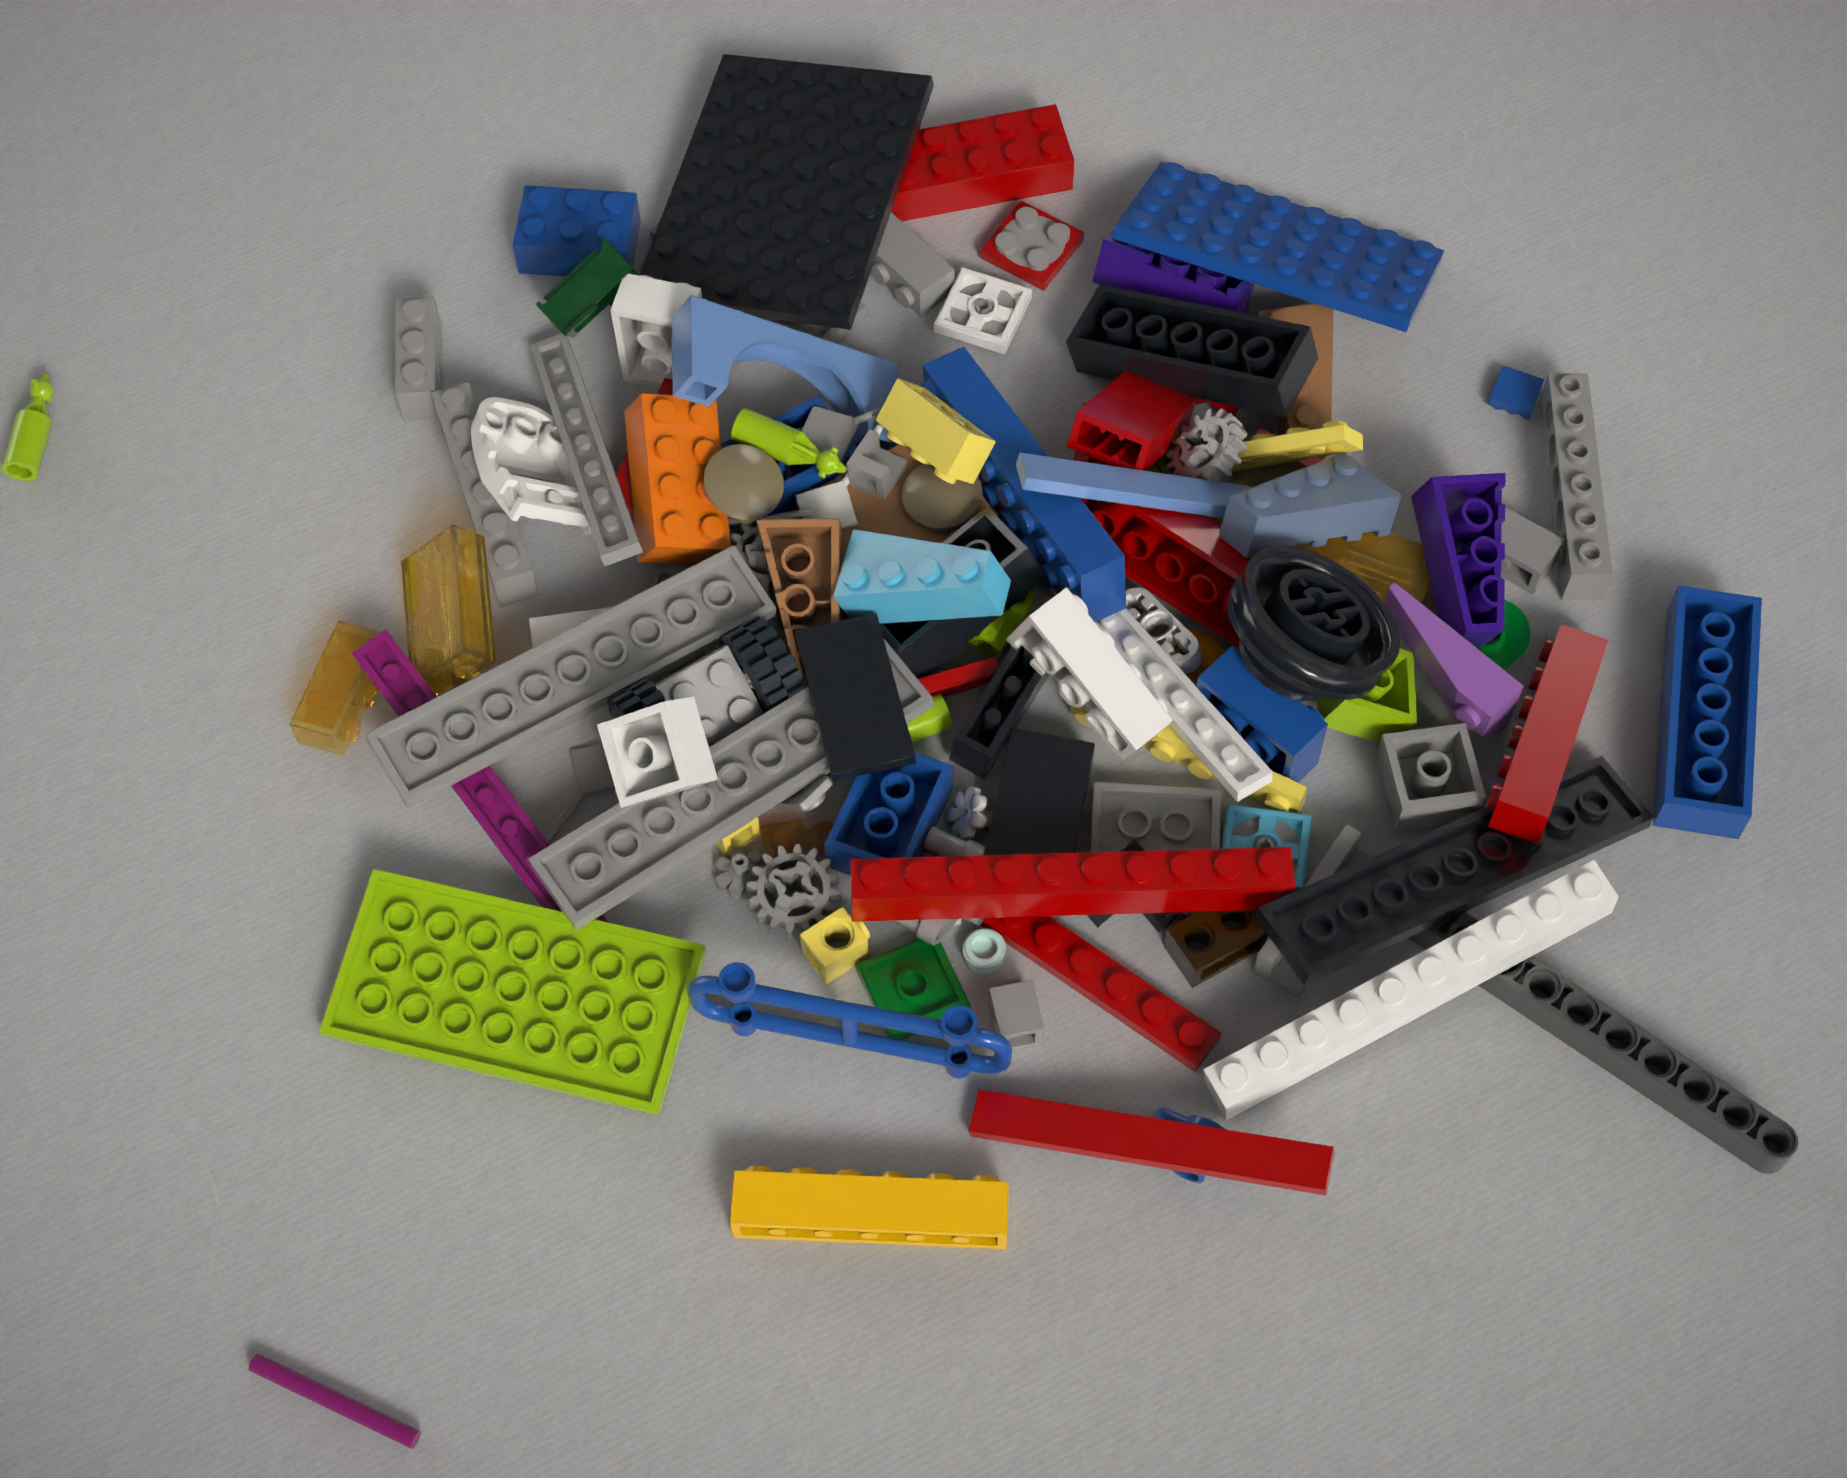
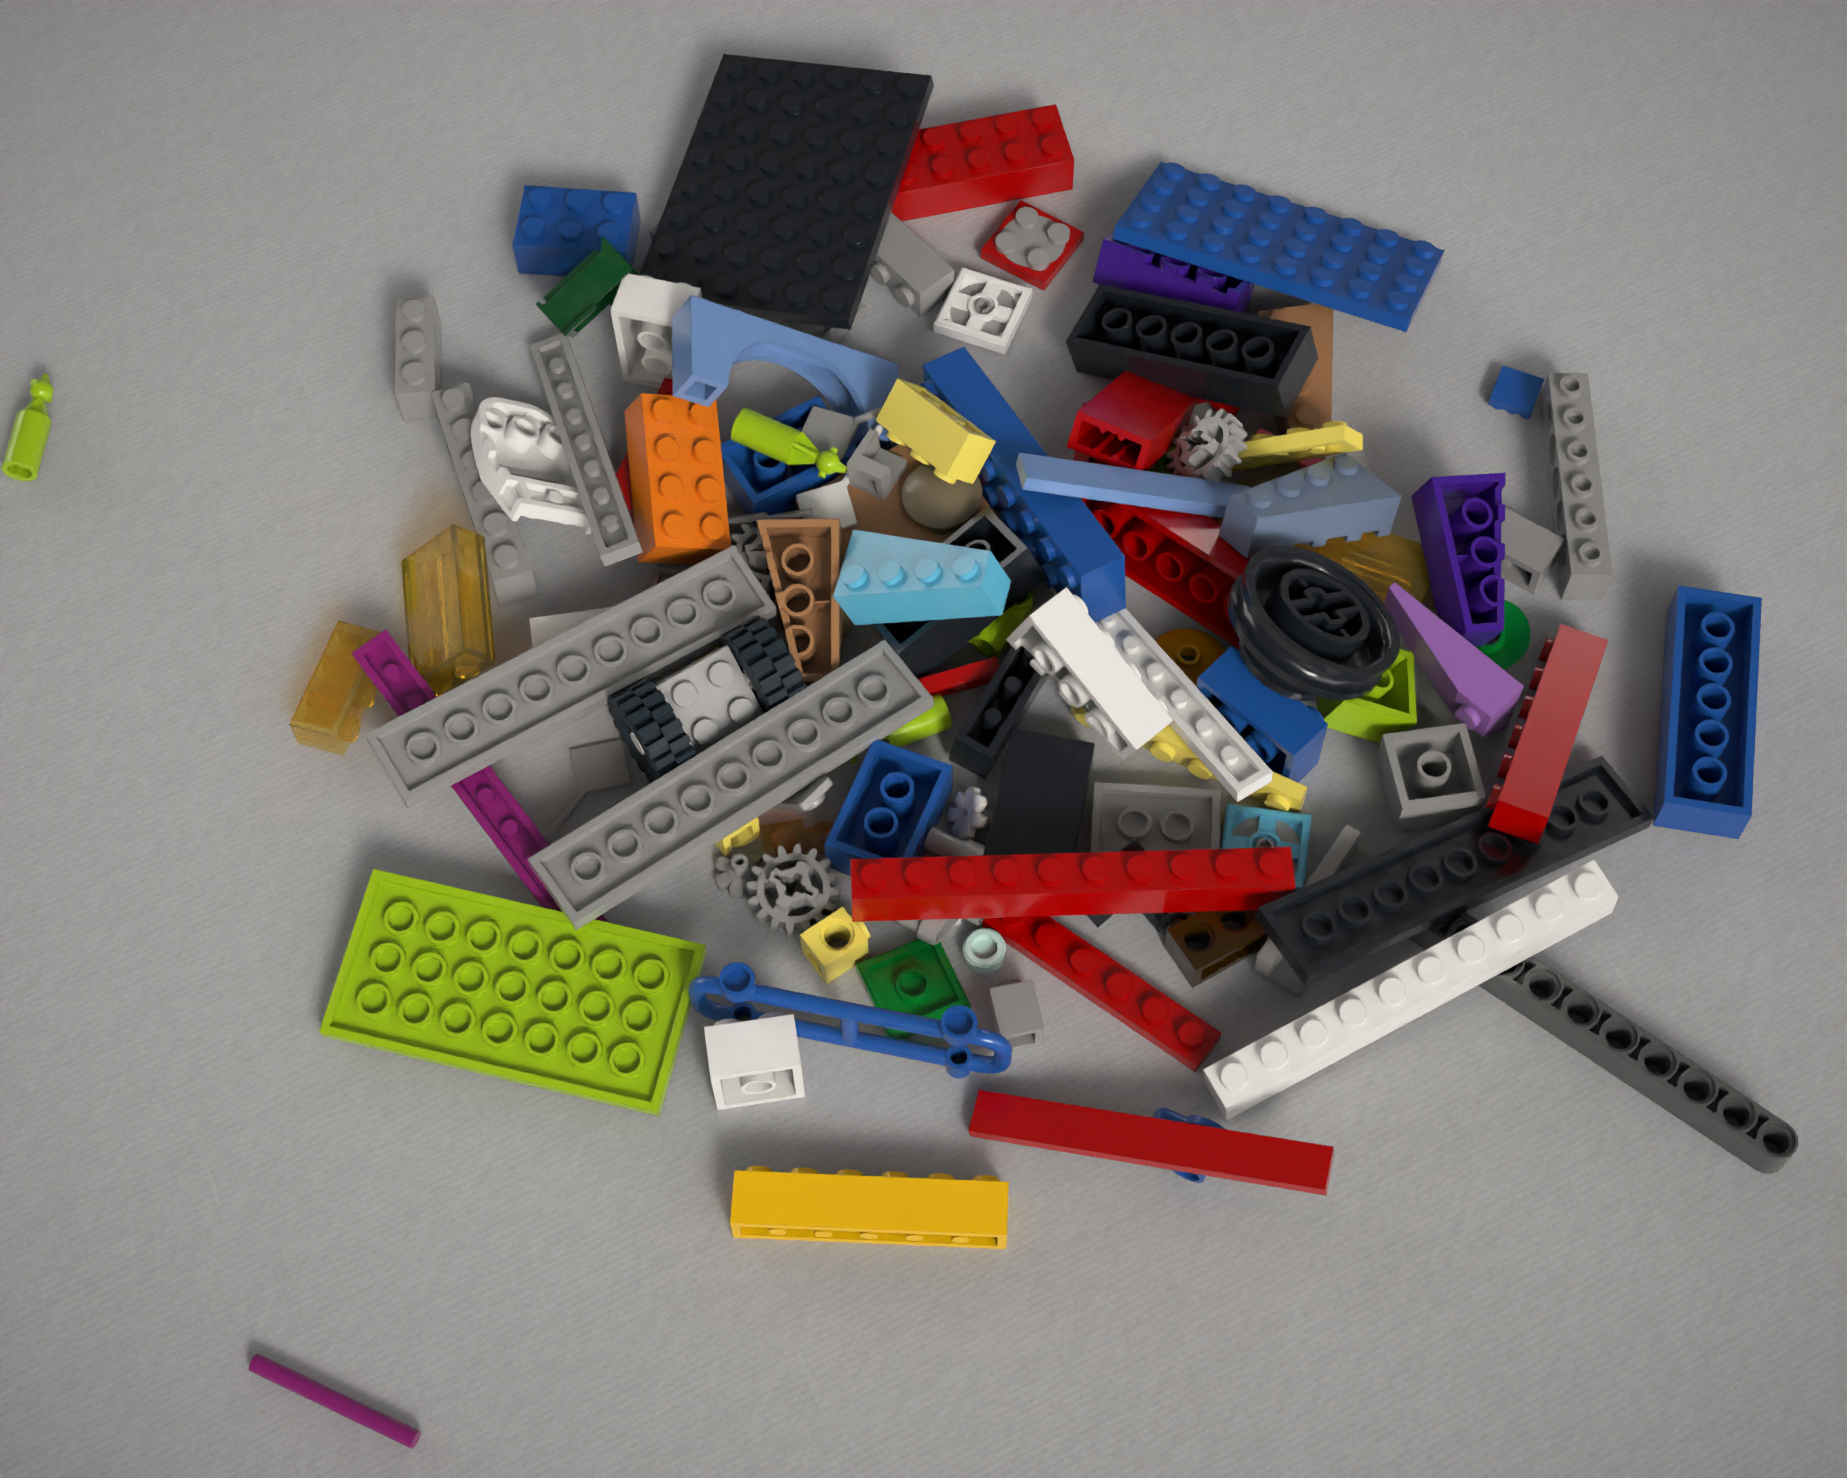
(657, 751): white slope -> none
(743, 482): dark tan dish -> none
(754, 1060): none -> white brick
(855, 697): black tile -> none
(1177, 633): white beam -> none

